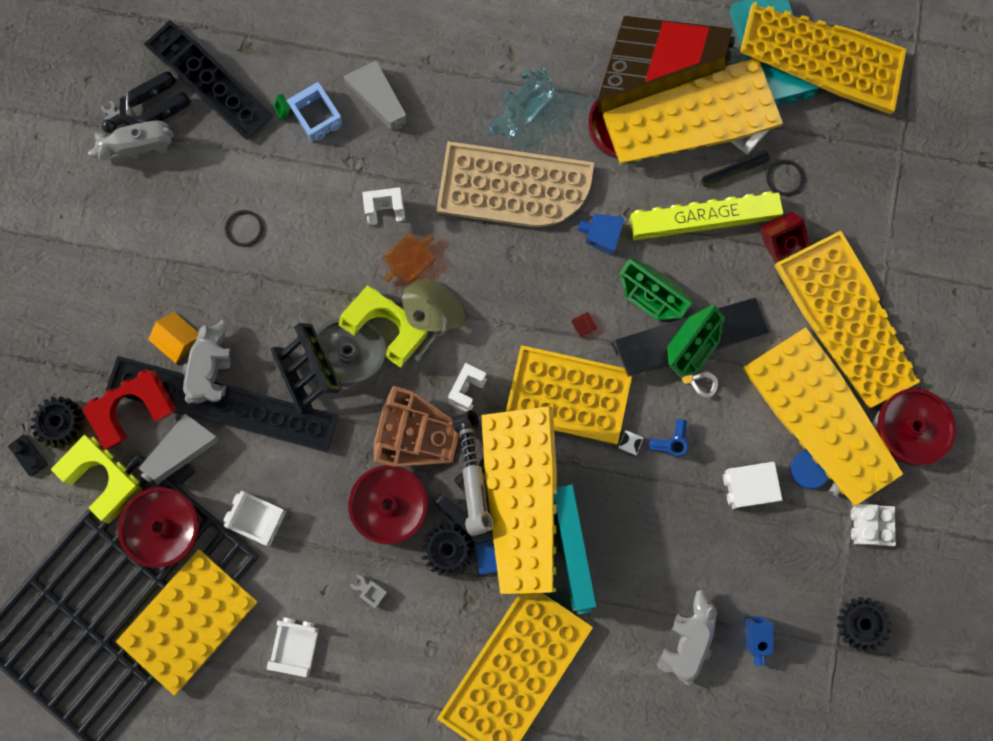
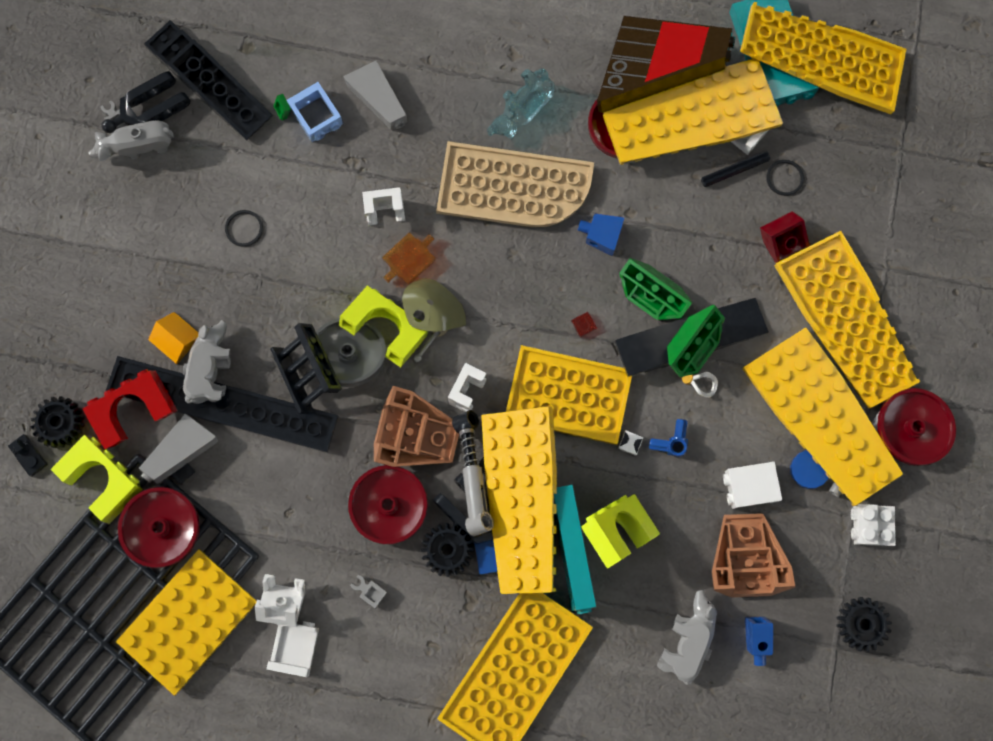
(254, 518): white panel -> none
(279, 602): none -> white panel
(604, 535): none -> neon yellow arch
(705, 216): neon yellow brick -> none
(750, 559): none -> nougat wedge

